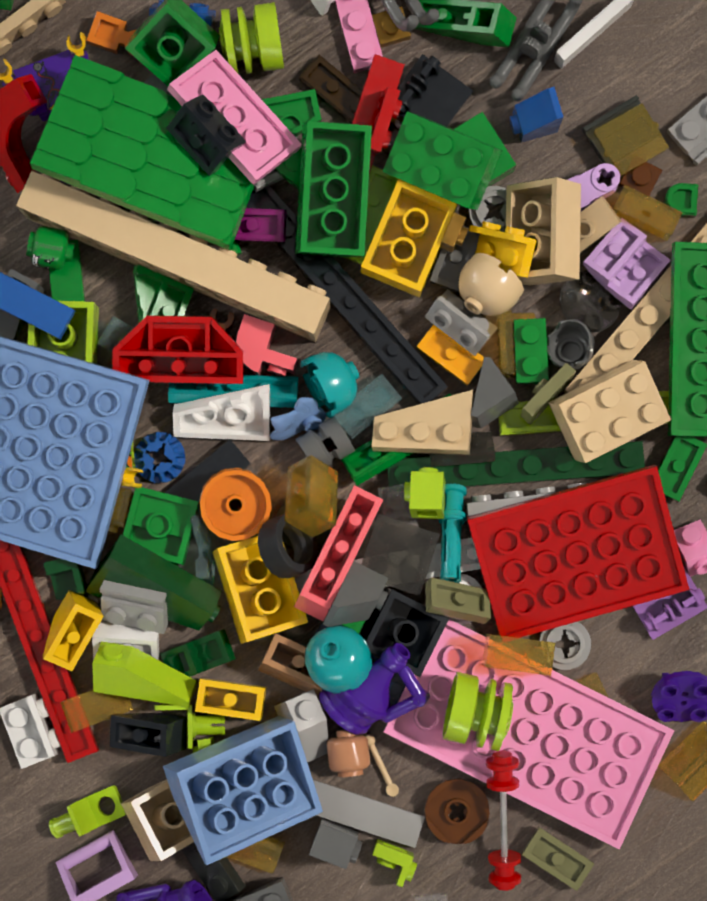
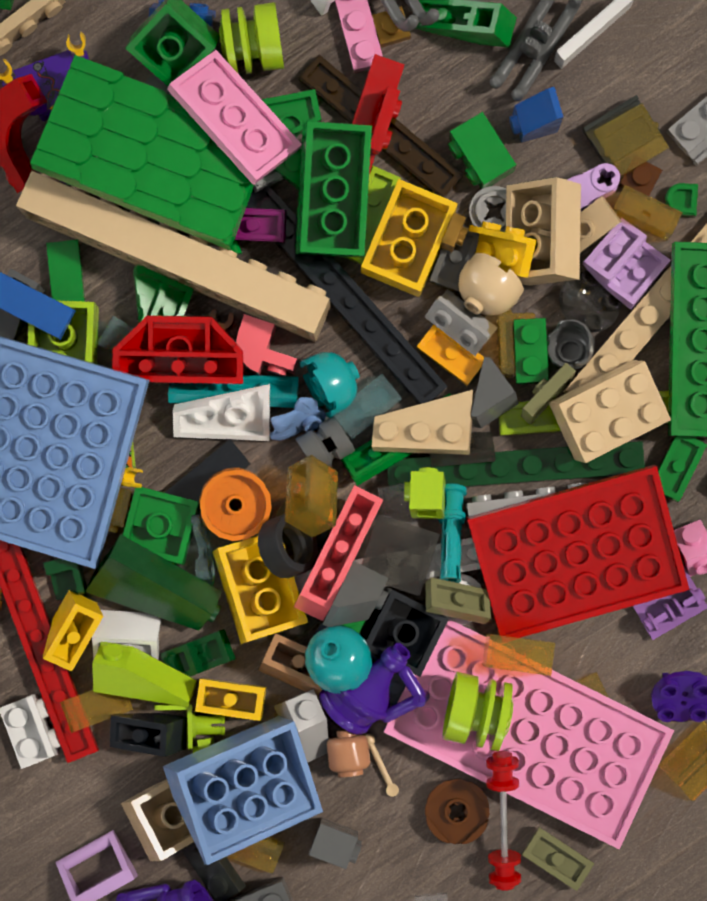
(50, 248): green head -> none
(86, 814): lime bracket -> none
(109, 33): orange plate -> none
(134, 607): light grey plate -> none
(165, 471): blue gear -> none
(205, 133): black bracket -> none
(369, 814): light grey tile -> none
(390, 855): lime bracket -> none
(432, 92): black hinge -> none
(442, 161): green brick -> none
(576, 654): light grey gear -> none

